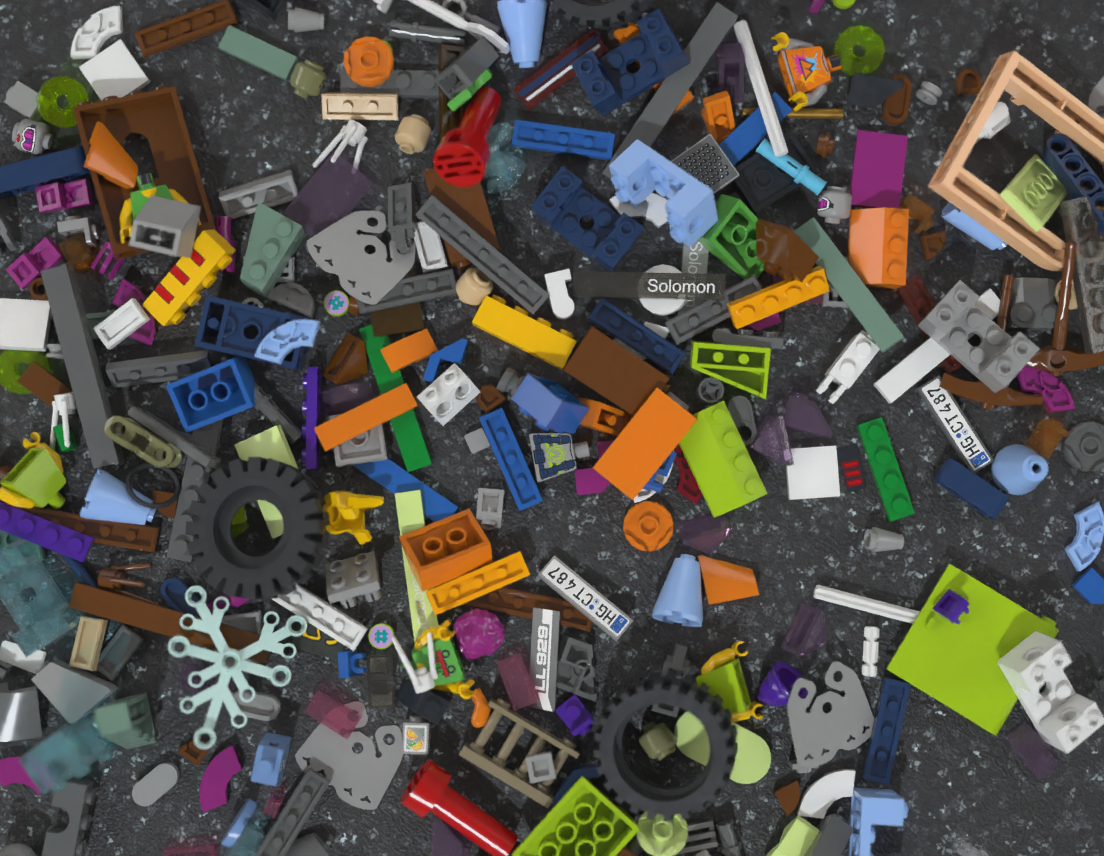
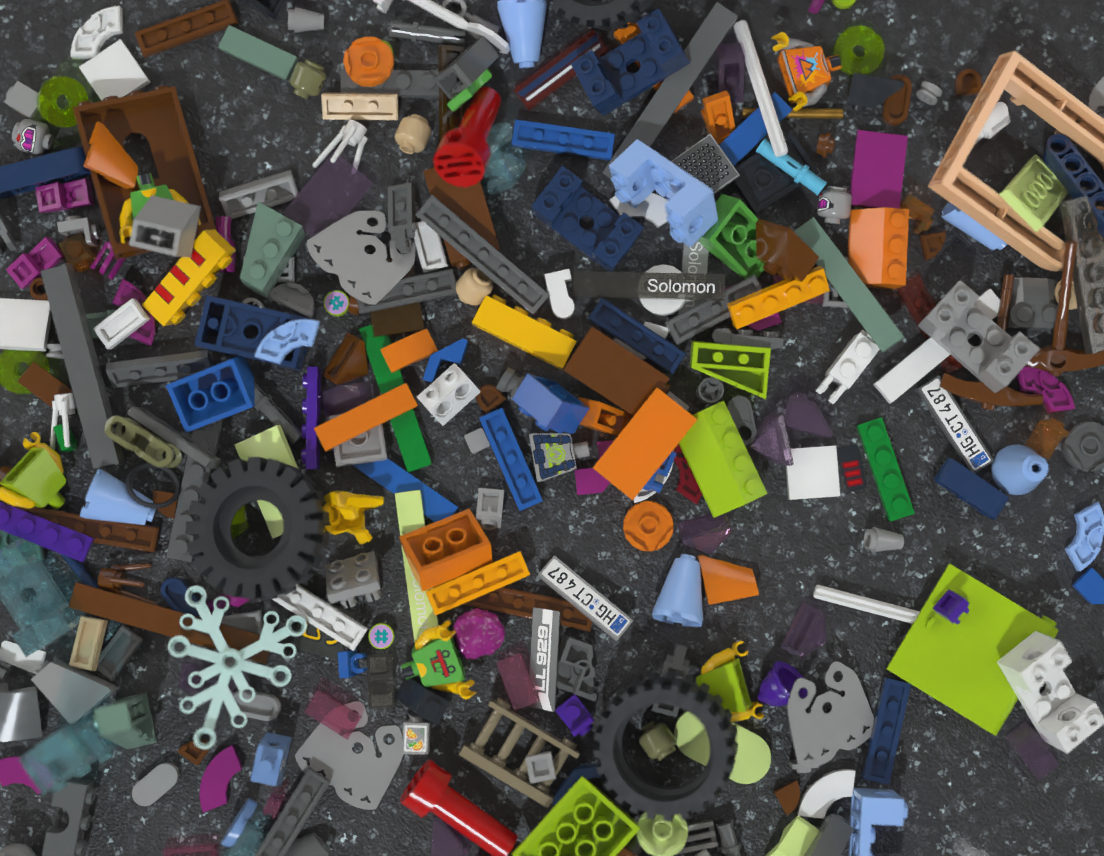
(421, 678): white plant -> none
(481, 710): orange arm -> none
(870, 651): white axle -> none

